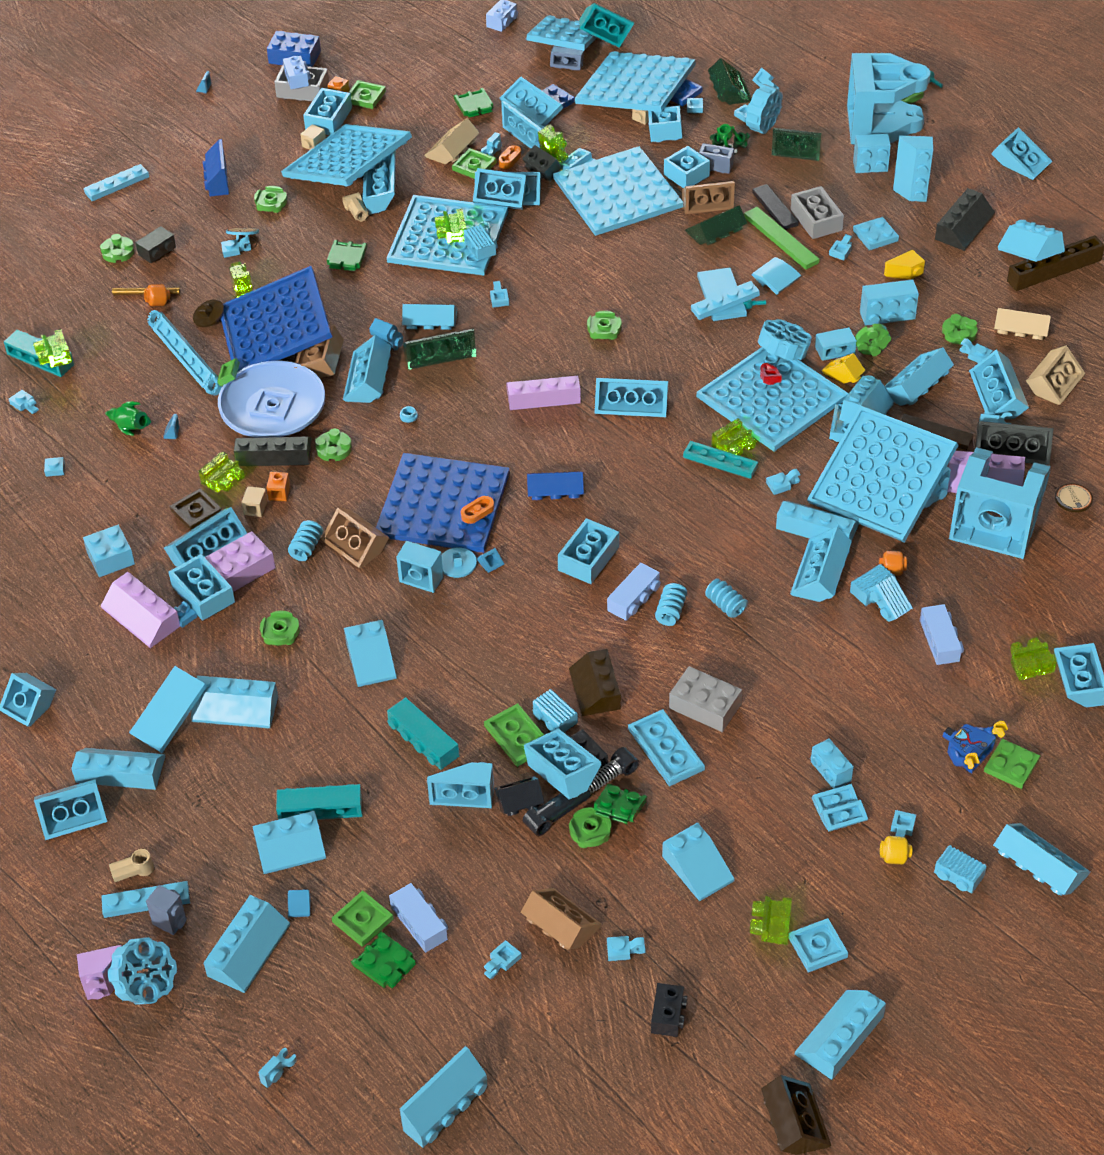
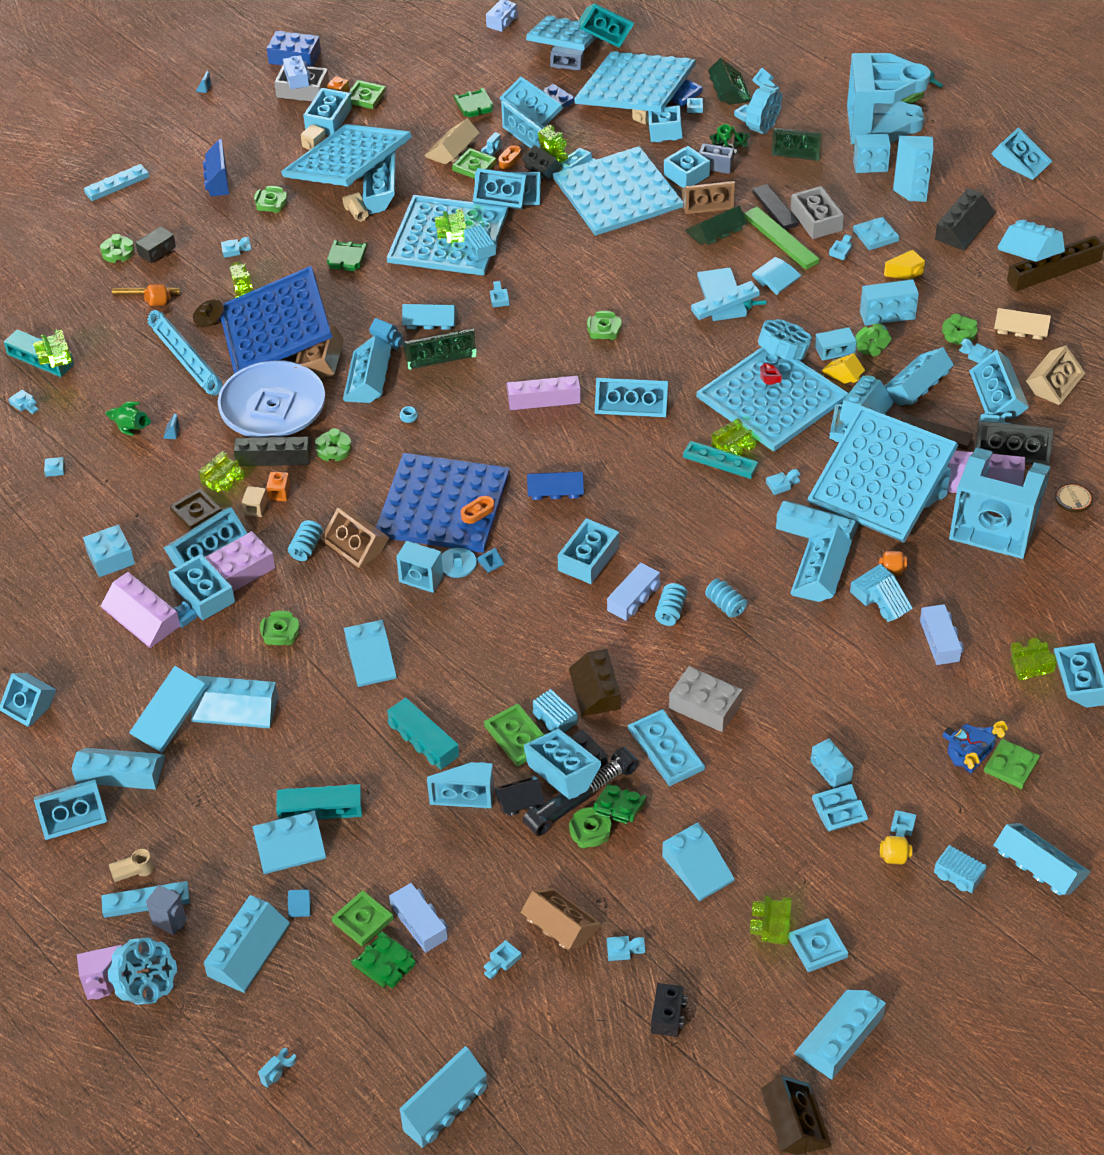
(228, 372): bright green tile -> none
(242, 231): piece -> none

